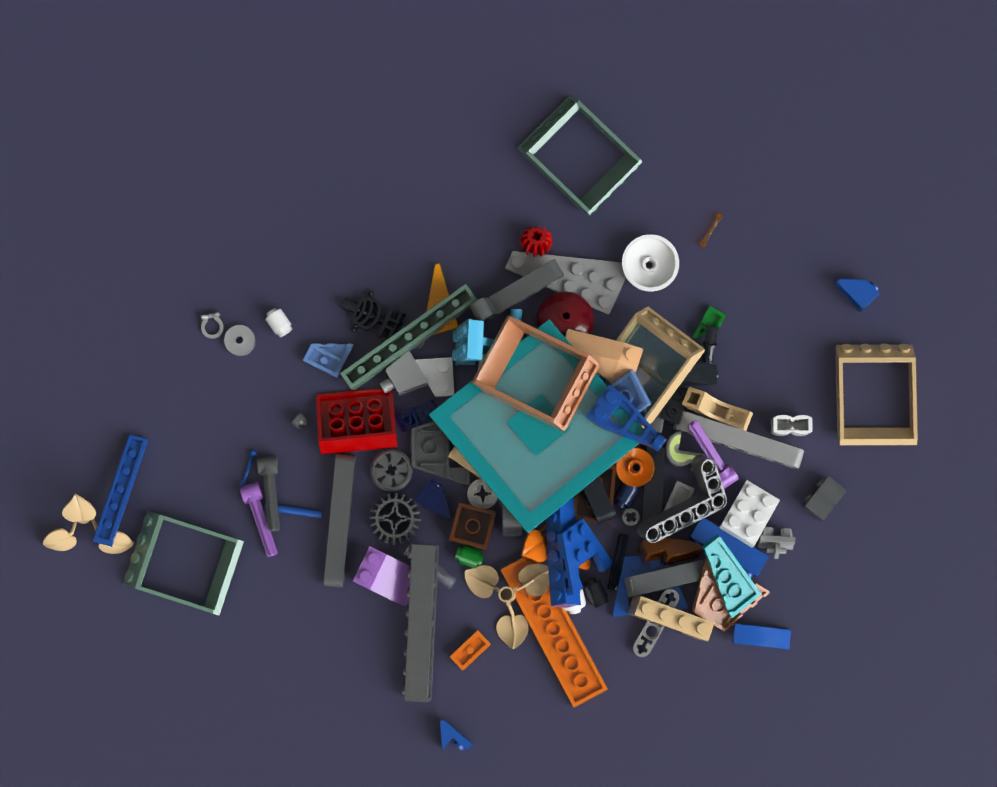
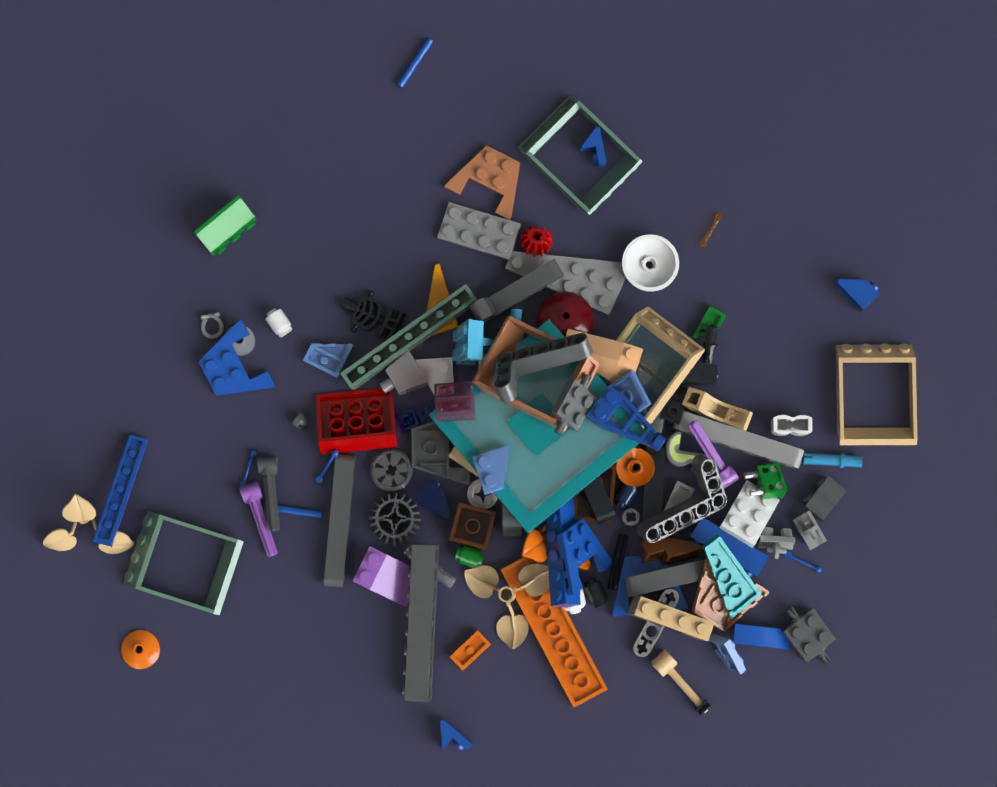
(150, 651): none -> orange dish
(225, 368): none -> blue wing
(226, 226): none -> slope
(319, 478): none -> blue hinge
(414, 63): none -> blue bar
(454, 401): none -> clear pink slope
(479, 231): none -> light grey plate
(492, 468): none -> medium blue wing
(494, 172): none -> nougat wing
(536, 358): none -> dark grey beam
(573, 404): none -> dark grey plate
(595, 143): none -> blue slope
(665, 665): none -> tan piece
(728, 654): none -> medium blue wing
(769, 481): none -> green piece
(808, 635): none -> dark grey plate
(809, 530): none -> light grey hips
(817, 569): none -> blue hinge
(832, 460): none -> dark azure pin

